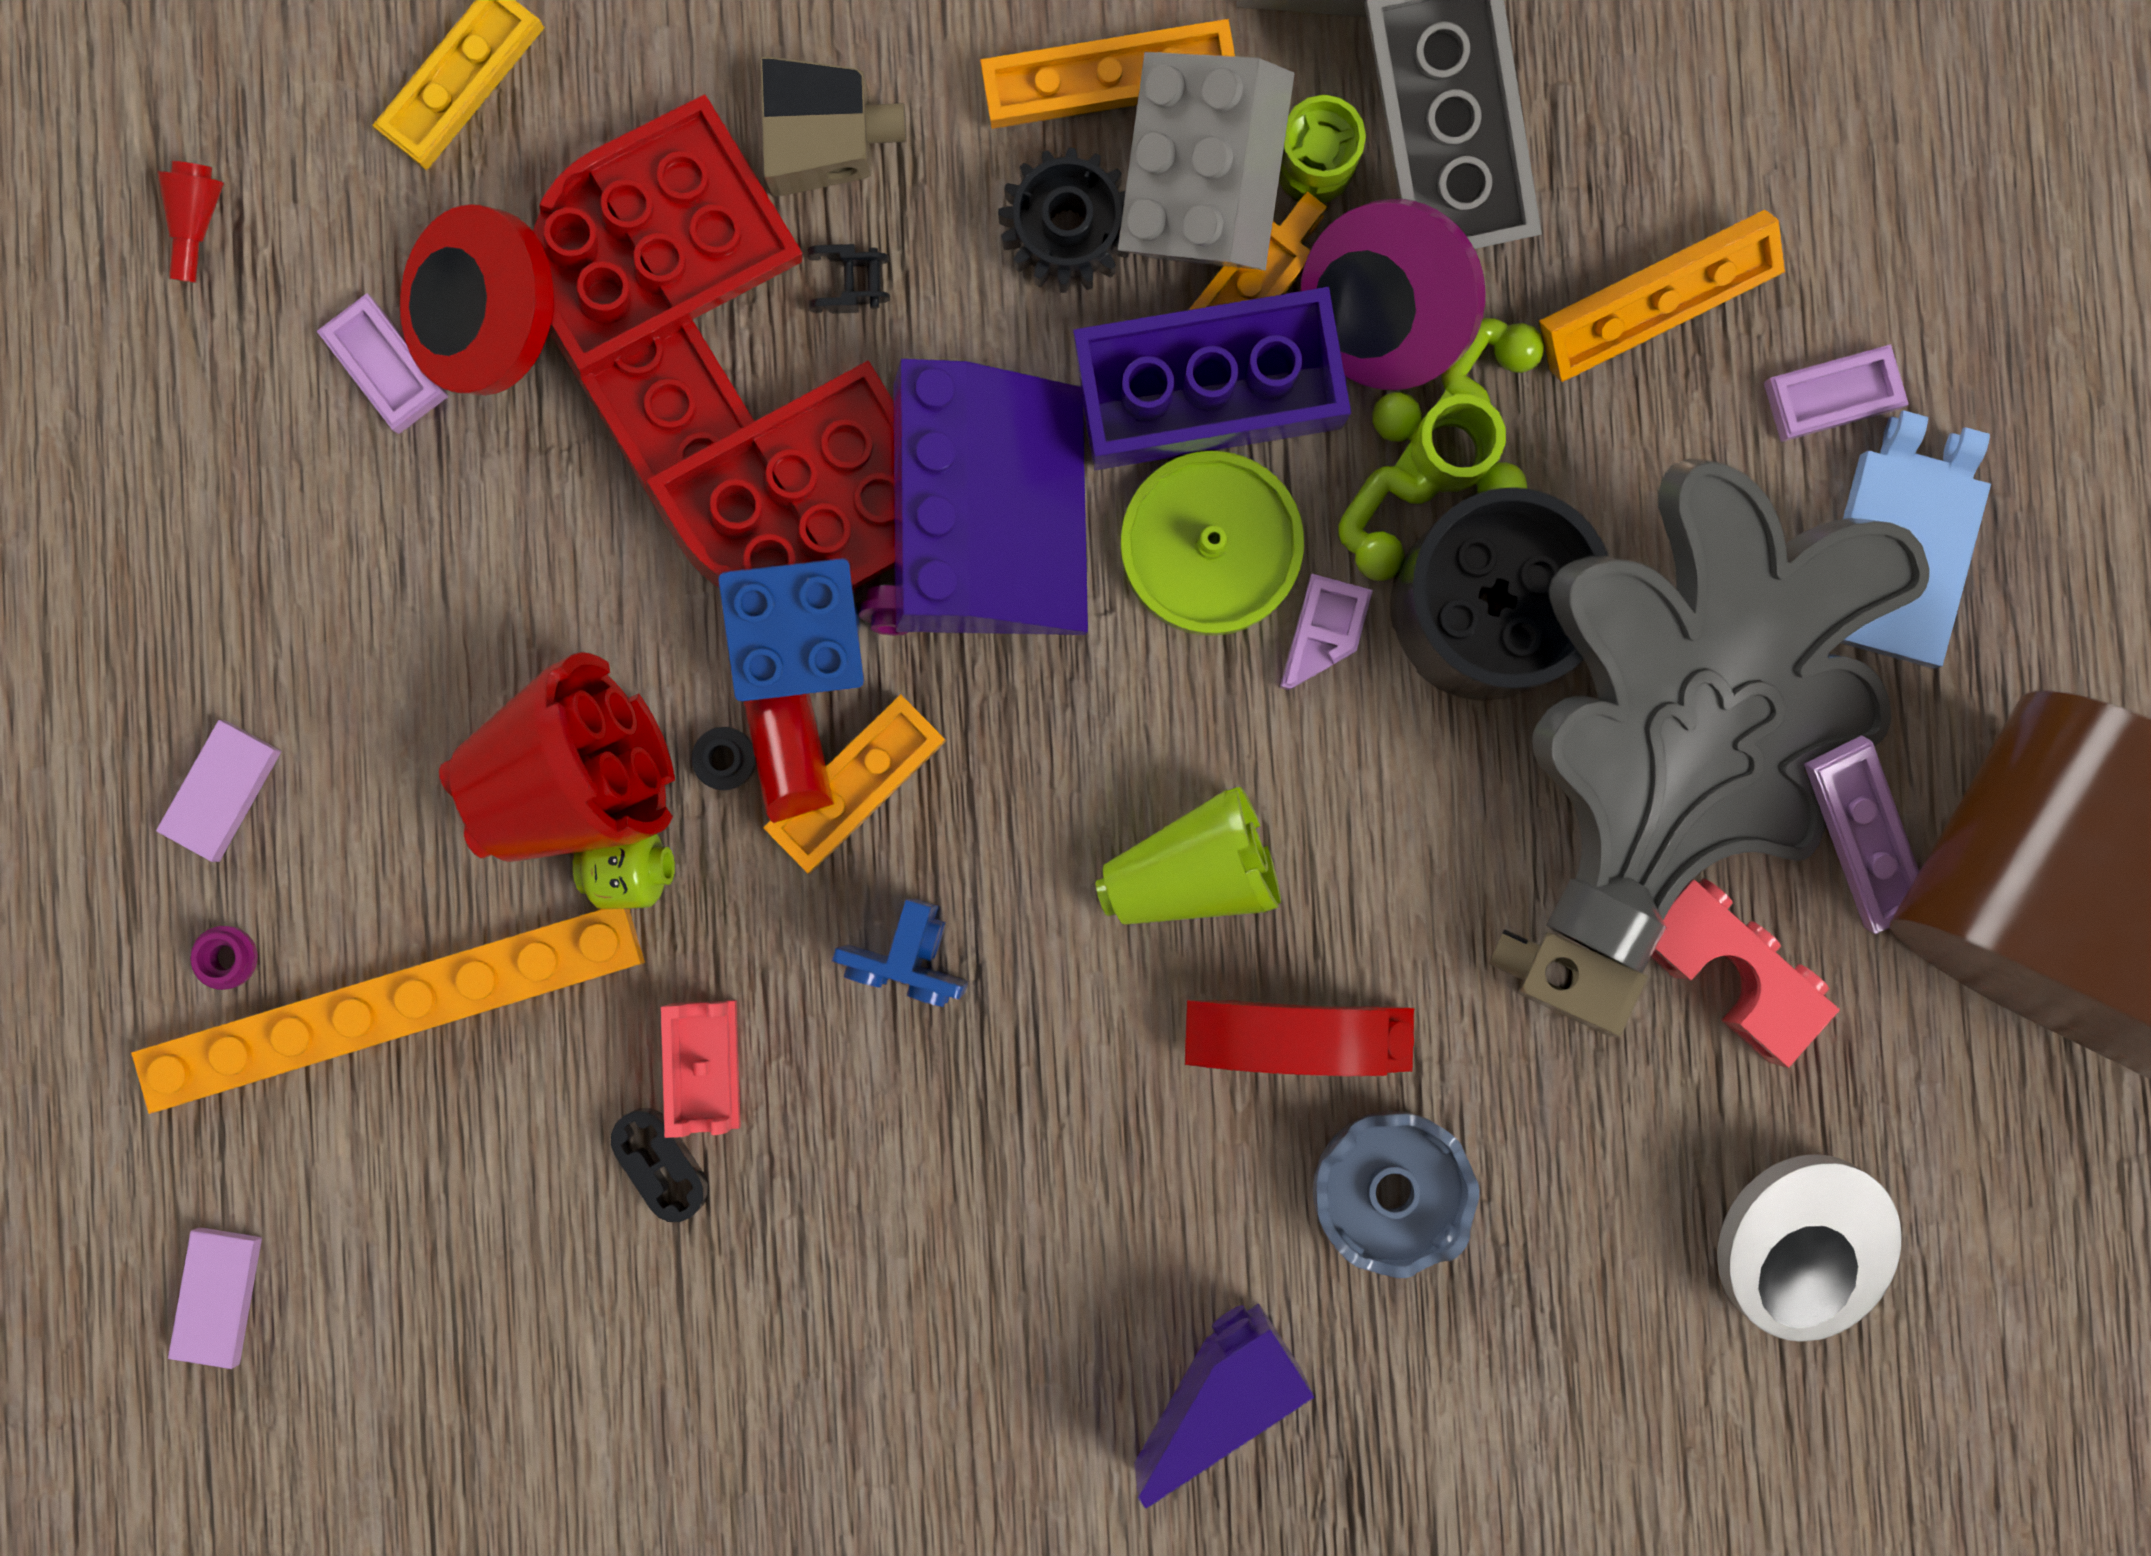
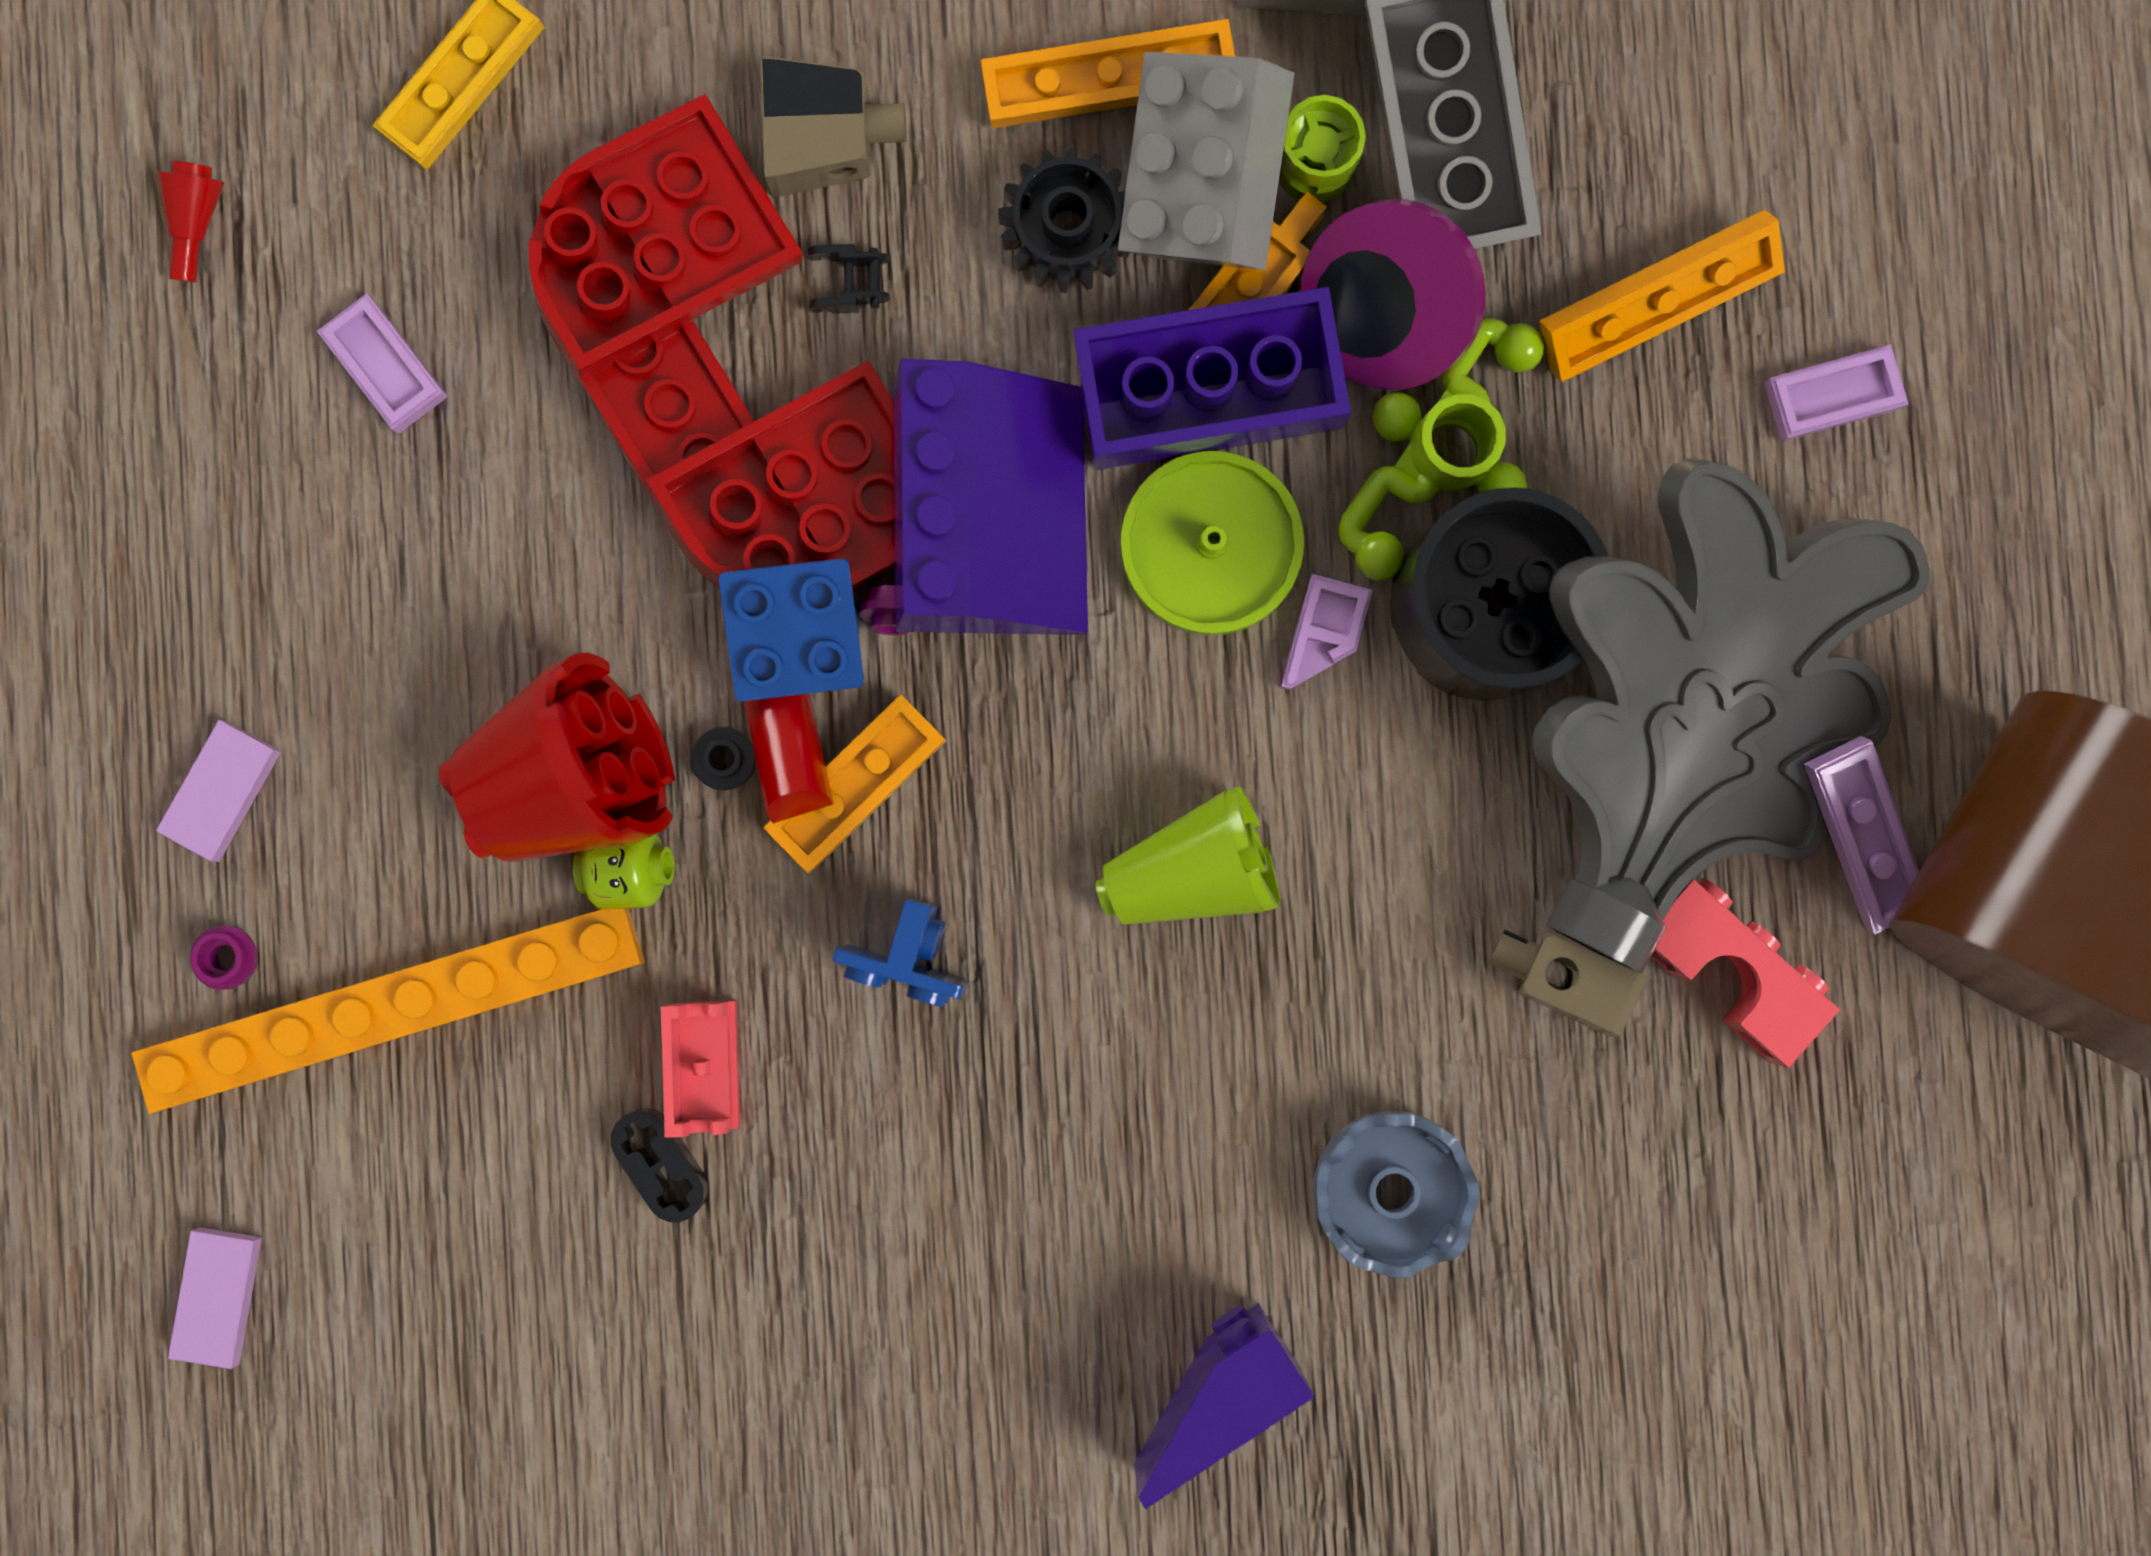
(476, 300): red piece -> none
(1299, 1038): red arch -> none
(1809, 1247): piece -> none
(1942, 511): light blue tile -> none

